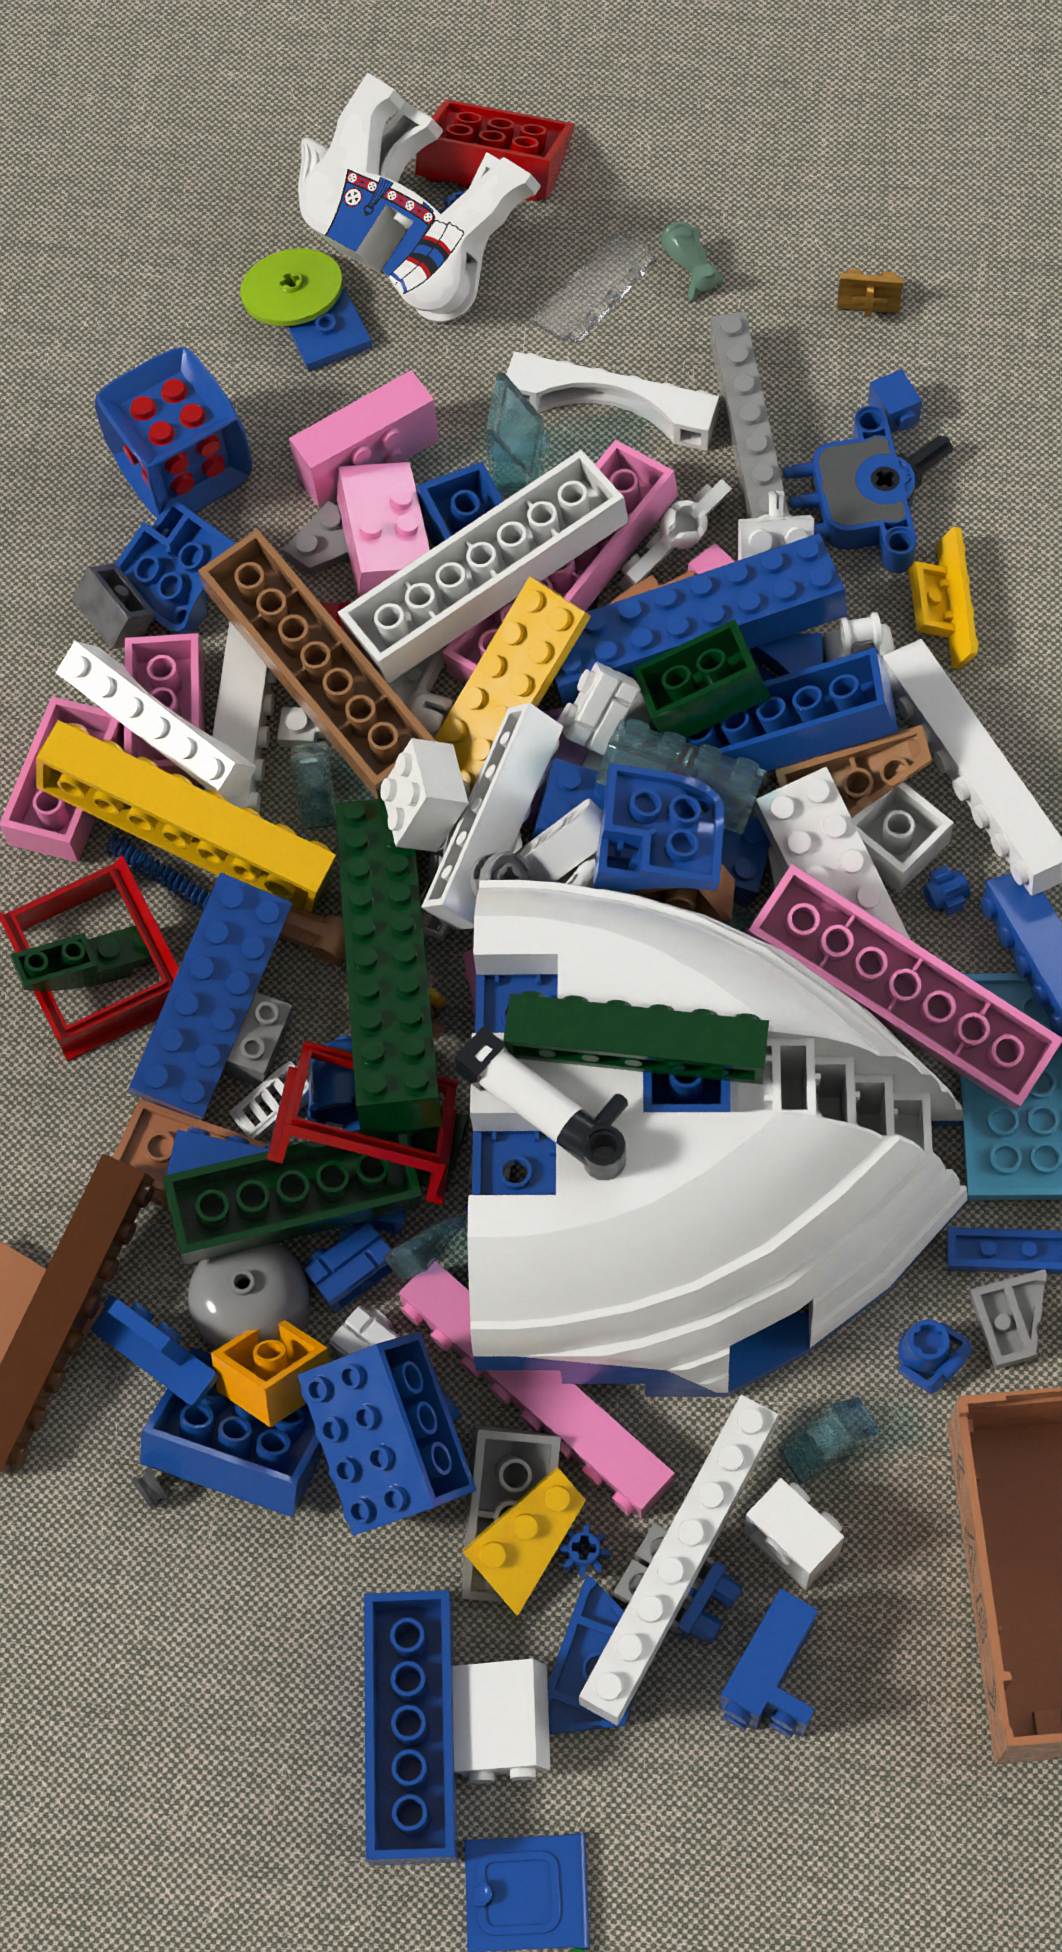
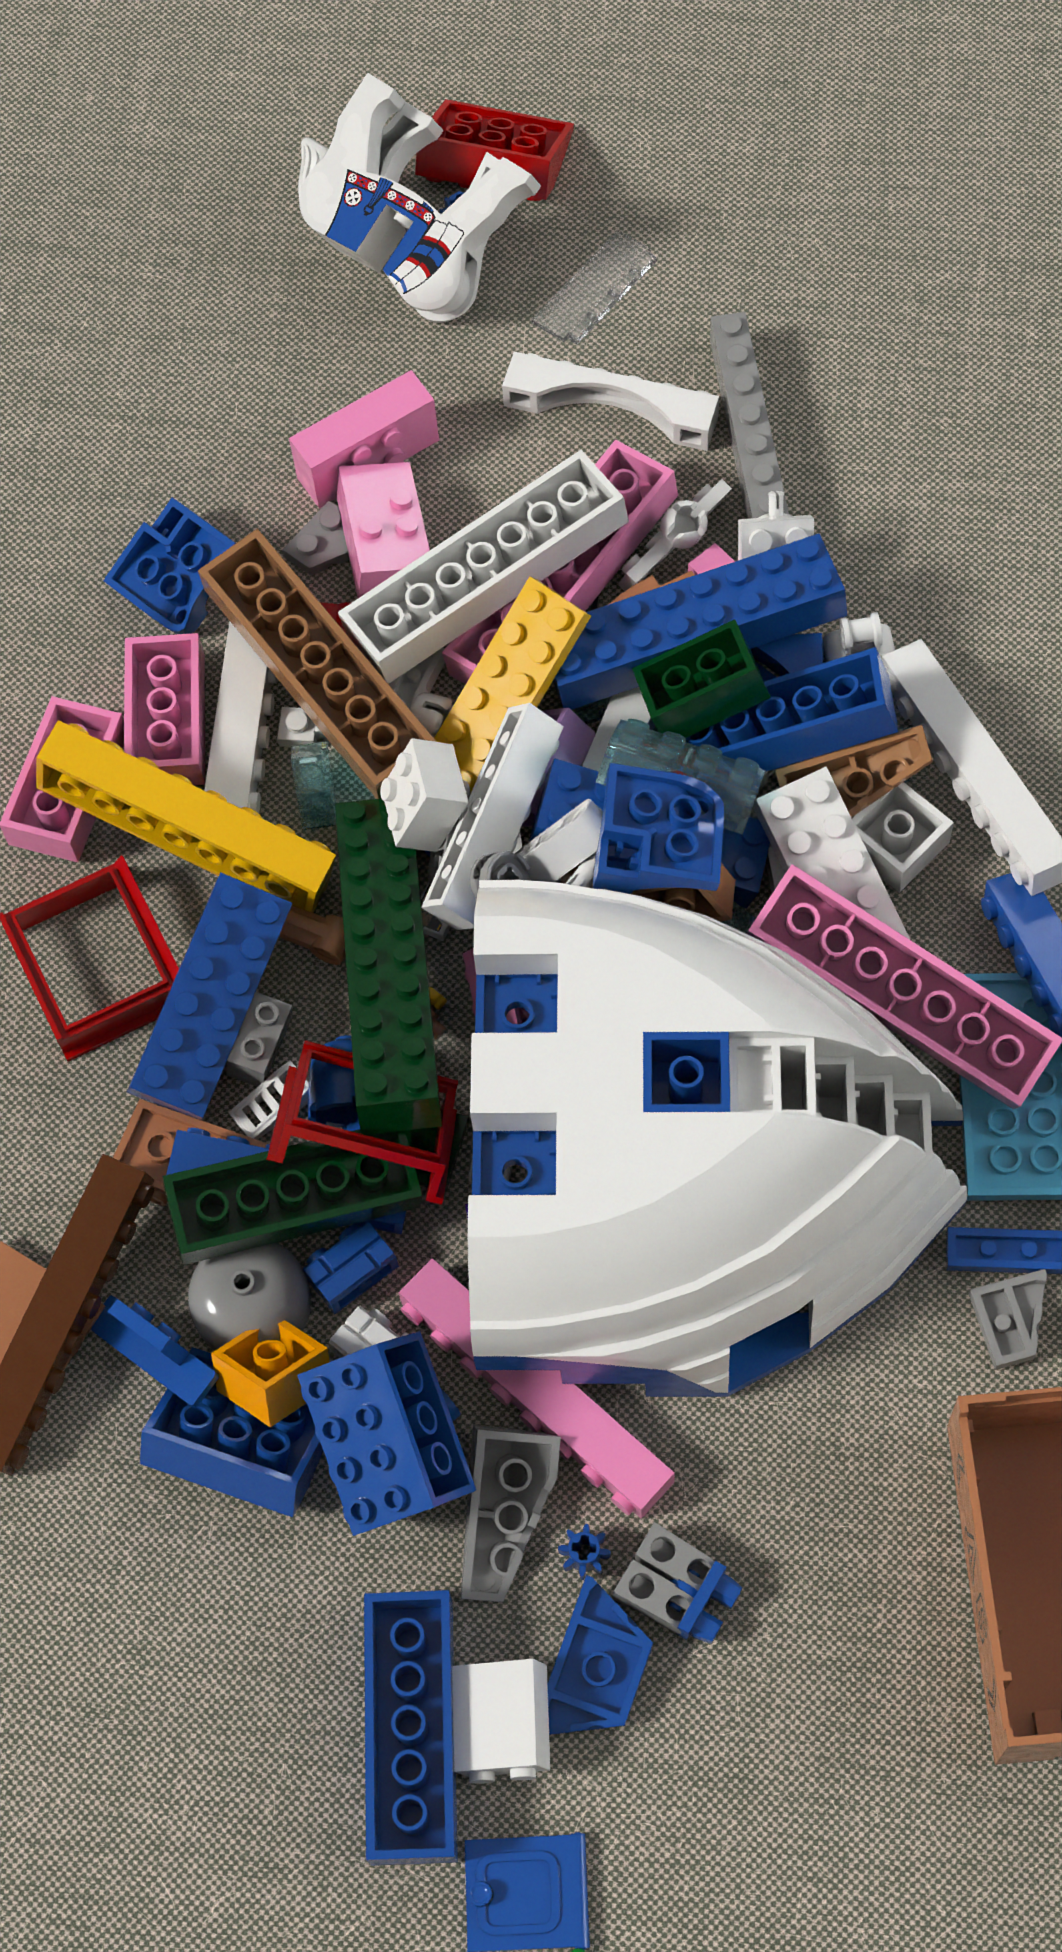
(81, 961): dark green slope -> none
(112, 605): flat silver brick -> none
(149, 1488): dark grey bush -> none
(165, 872): blue piece -> none
(174, 432): blue piece -> none
(188, 747): white arch -> none
(315, 288): lime piece -> none
(331, 335): blue plate -> none
(423, 1249): clear light blue slope -> none
(456, 500): blue brick -> none
(490, 1066): piece -> none
(514, 438): clear light blue slope -> none
(525, 1538): yellow wing -> none
(599, 707): white brick -> none
(636, 1037): dark green brick -> none
(678, 1560): white brick -> none
(682, 244): sand green animal -> none
(757, 1679): blue brick -> none
(794, 1532): white brick -> none
(829, 1439): clear light blue slope -> none
(867, 489): piece -> none
(870, 292): pearl gold hips -> none
(897, 399): blue brick -> none
(926, 1353): blue piece -> none
(944, 598): yellow bracket -> none
(946, 890): blue gear -> none

